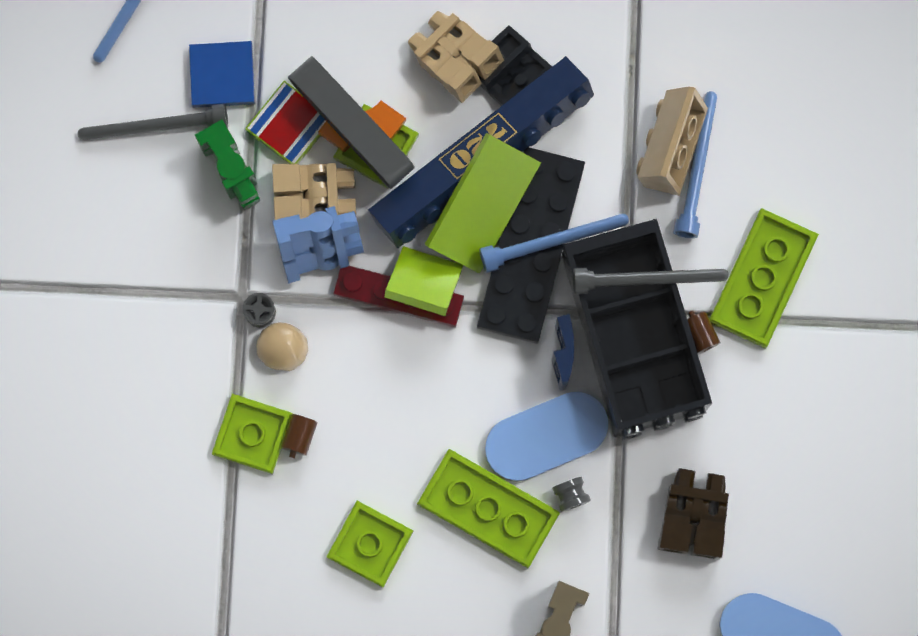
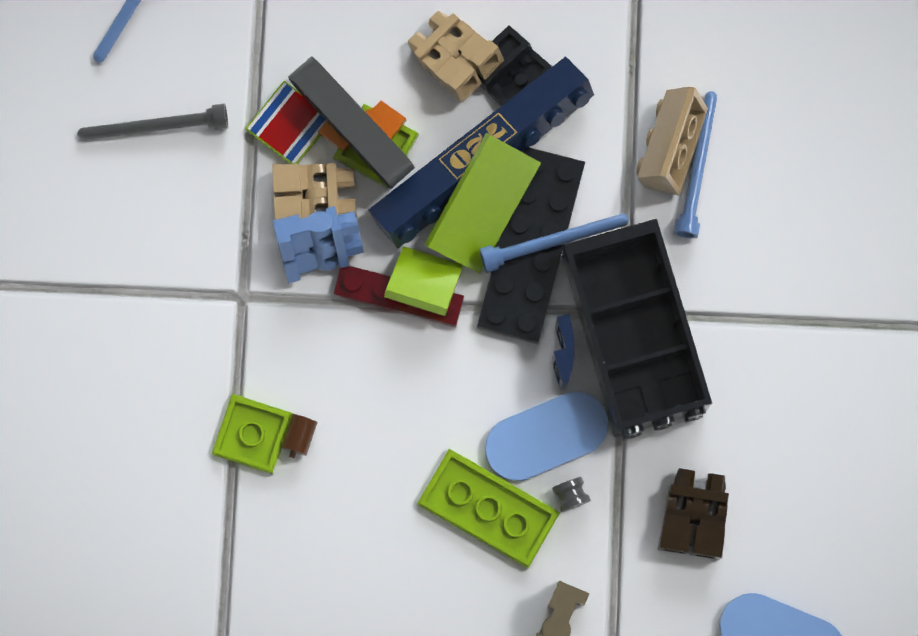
(222, 74): blue tile -> none
(235, 175): green hips -> none
(259, 304): dark grey wheel -> none
(282, 346): tan hair -> none
(370, 544): lime tile -> none
(586, 280): dark grey piece -> none
(702, 332): reddish brown piece -> none
(763, 278): lime tile -> none

